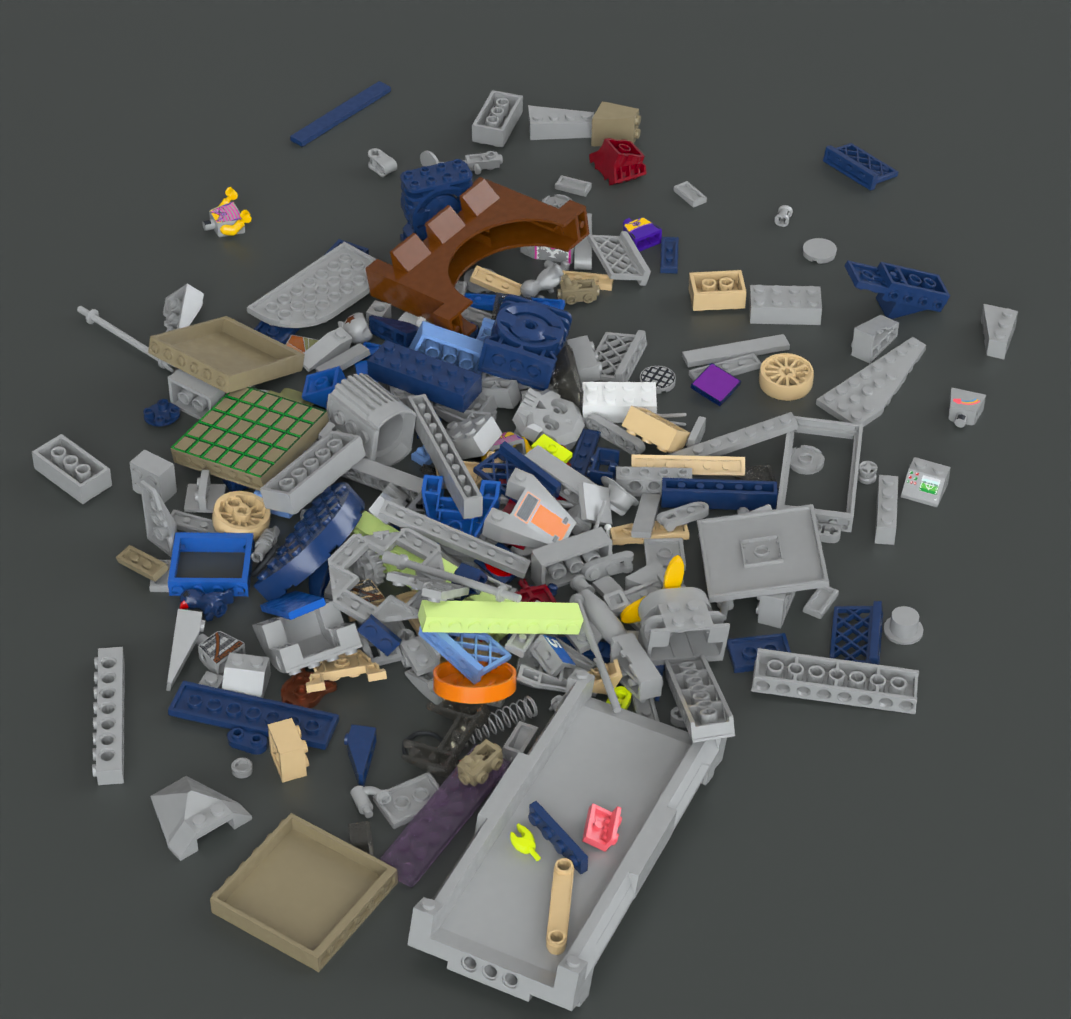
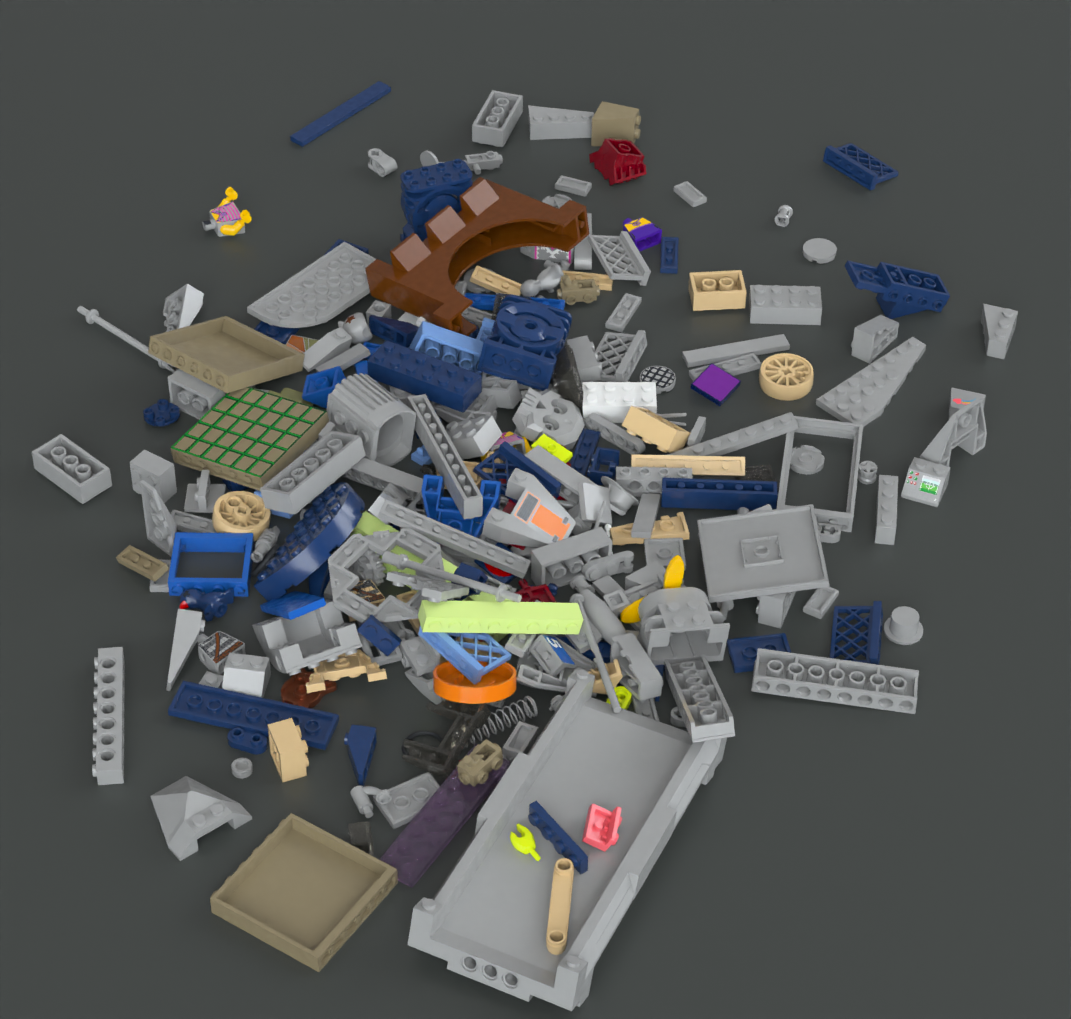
(623, 312): none -> light grey tile
(683, 515): light grey plate -> none
(963, 429): none -> light grey wedge

